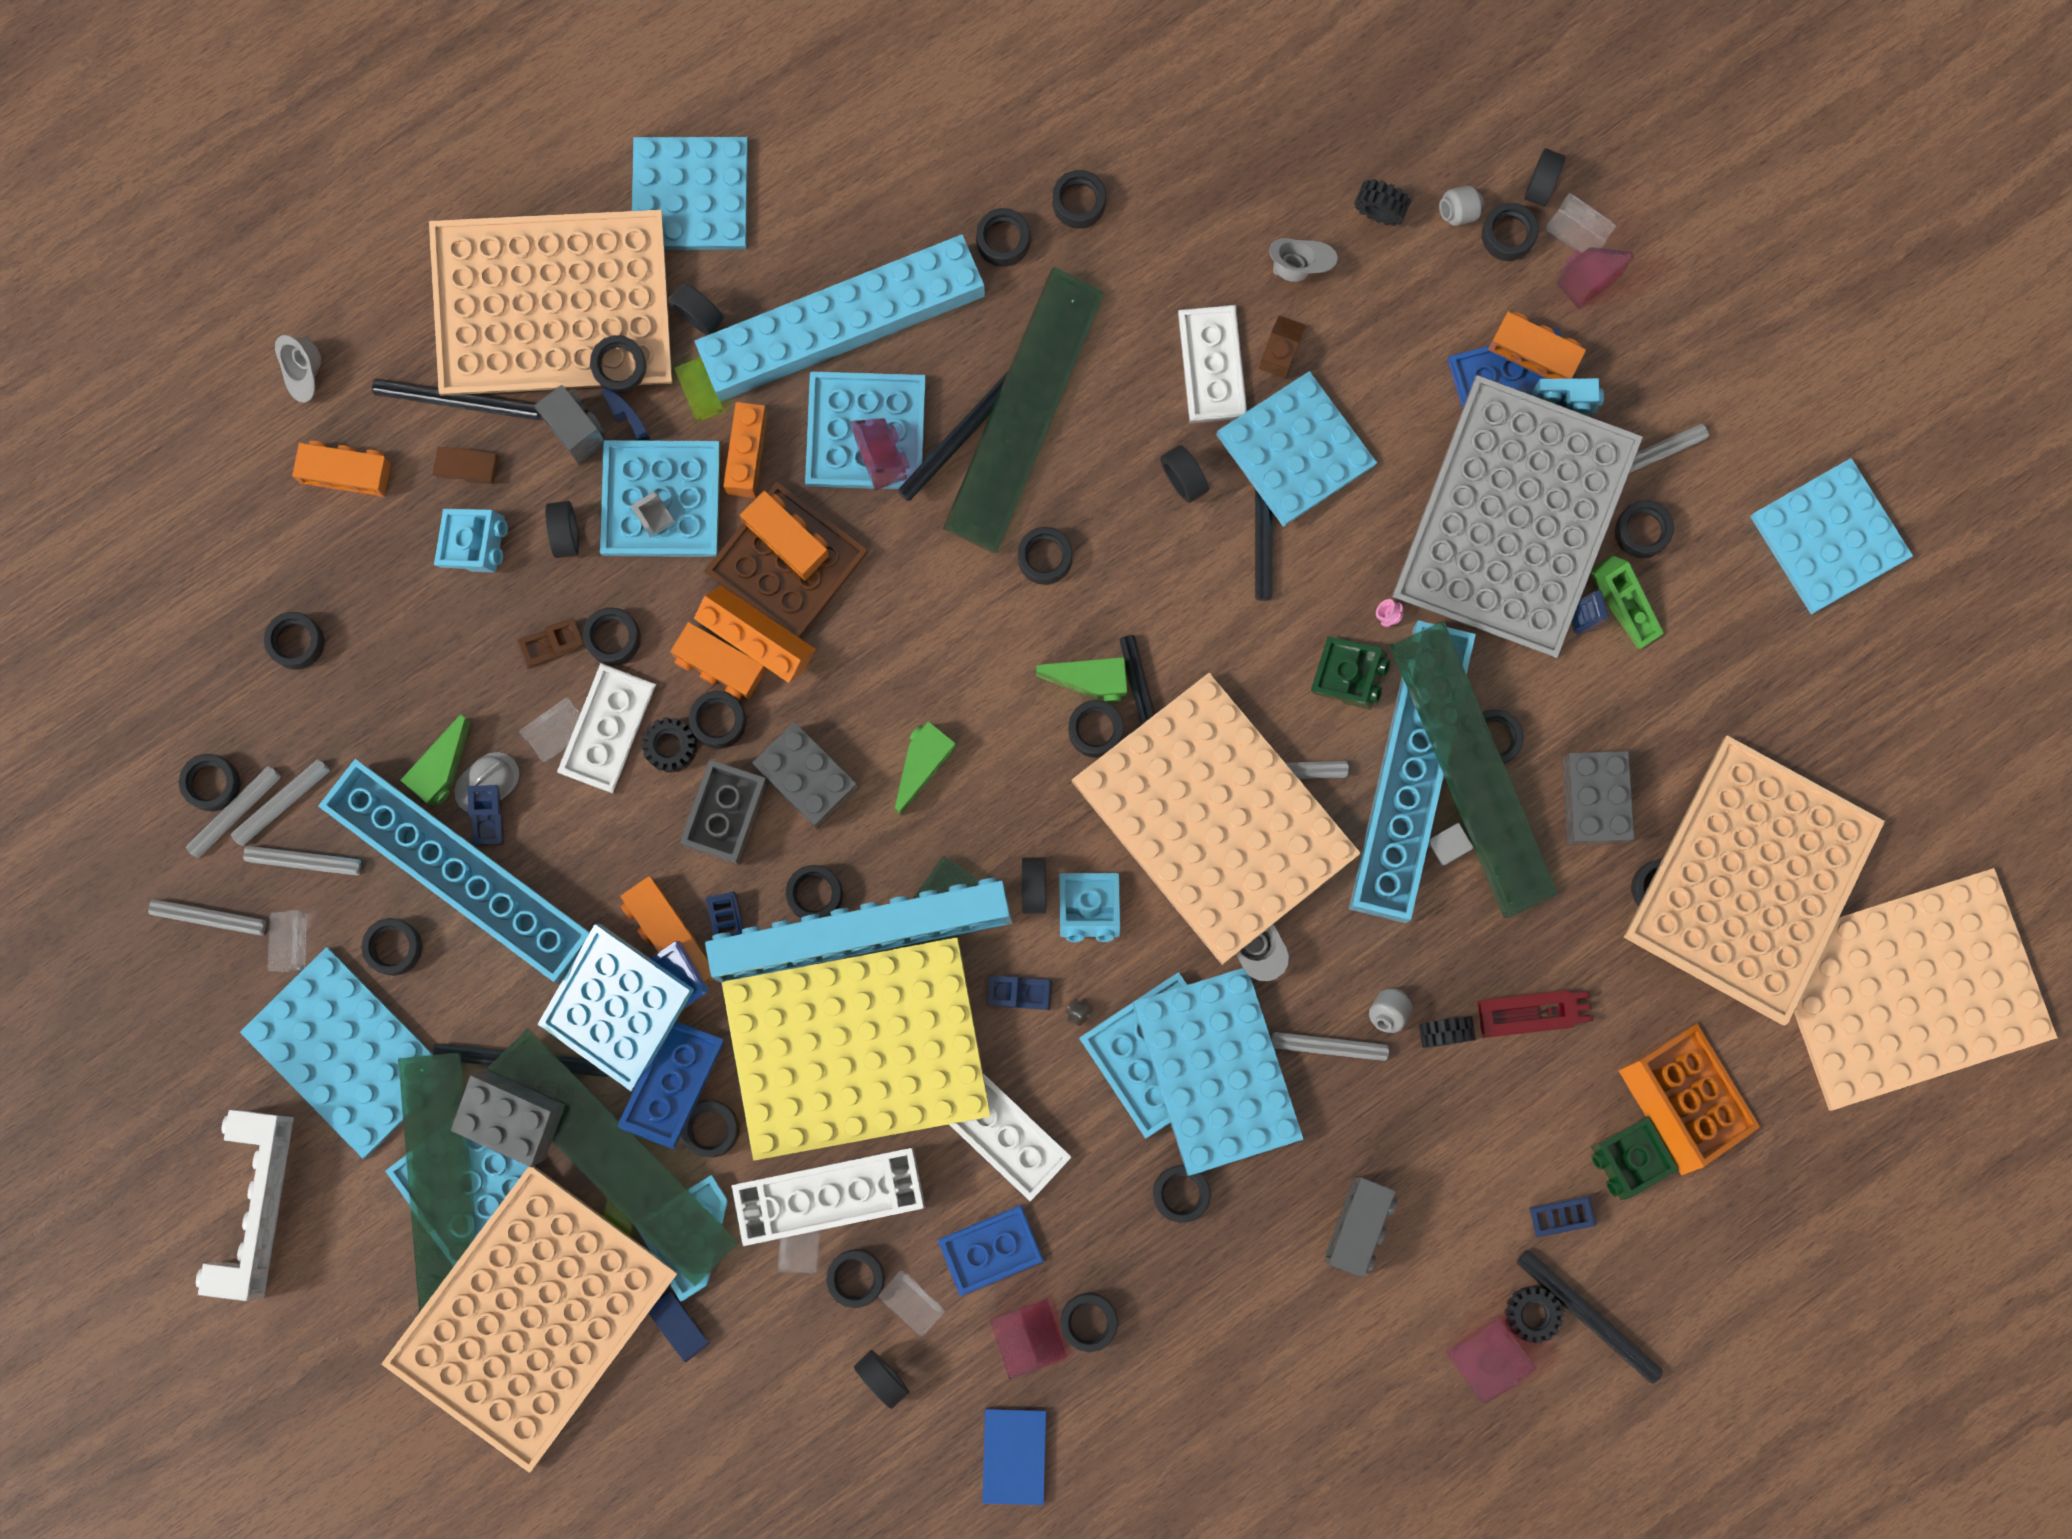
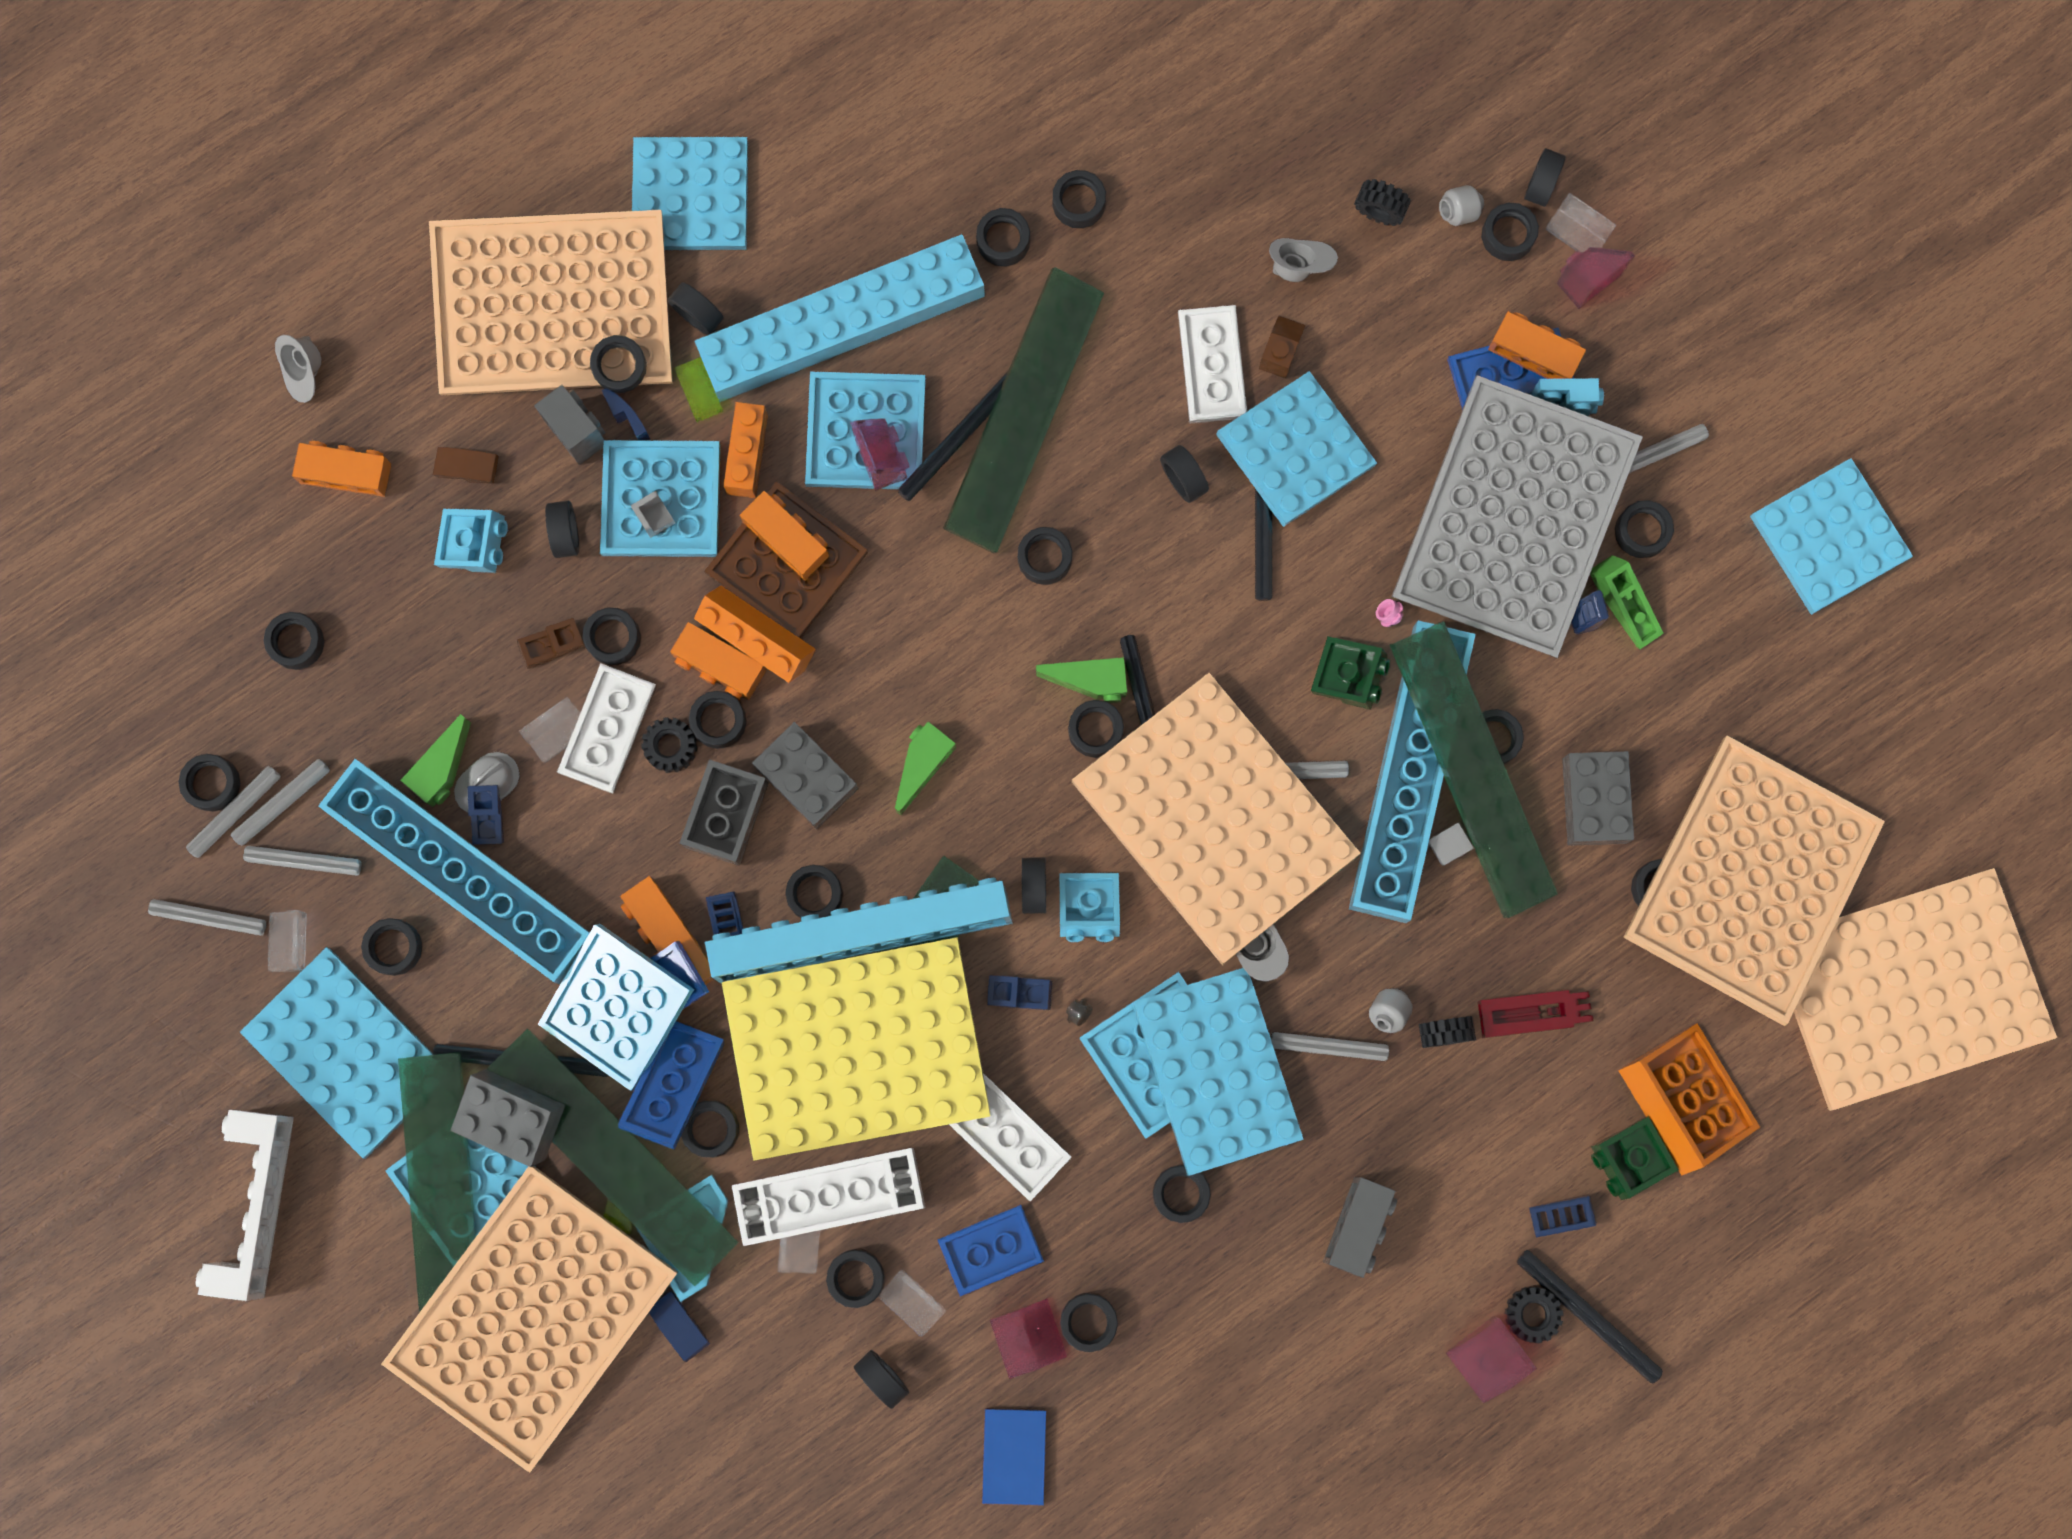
(464, 401): black axle -> none

